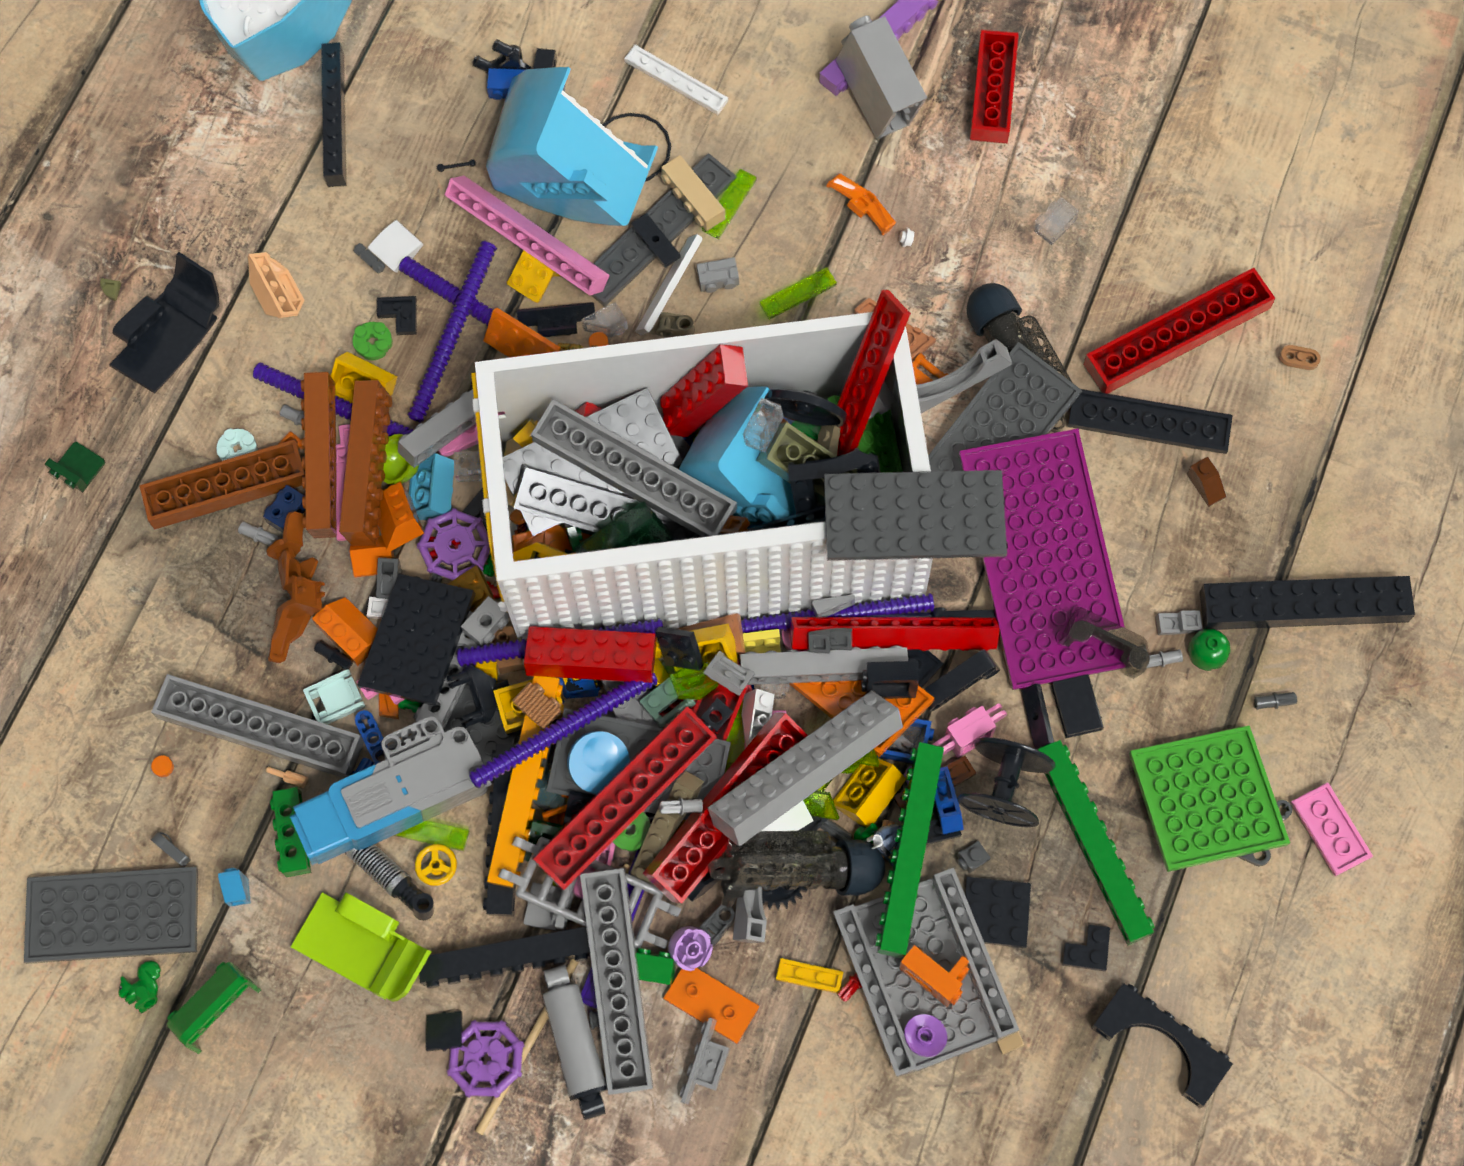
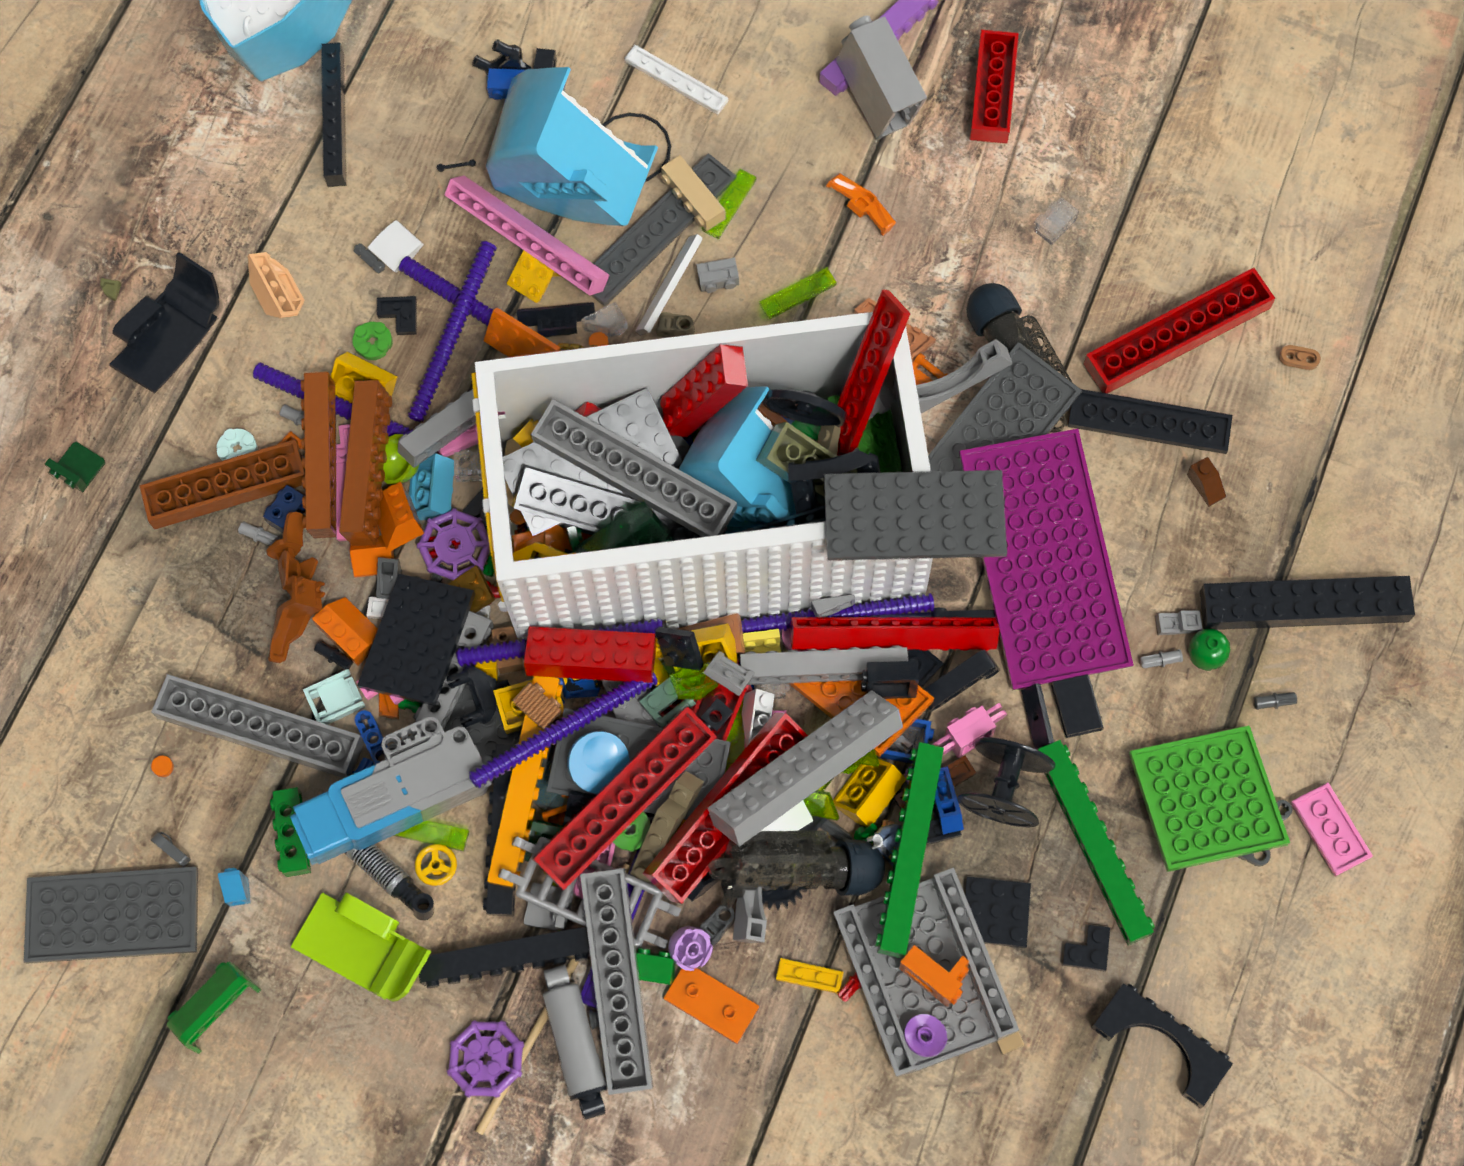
(144, 990): green animal -> none
(289, 777): light nougat axle -> none
(444, 1031): black piece -> none
(486, 611): light grey brick -> none
(649, 232): black tile -> none
(681, 806): light grey axle -> none
(707, 1065): light grey bracket -> none
(735, 525): reddish brown tile -> none
(763, 425): clear brick -> none
(826, 639): dark grey slope -> none
(906, 237): white plate -> none
(973, 857): dark grey bracket -> none
(1134, 646): clear smoke windscreen -> none

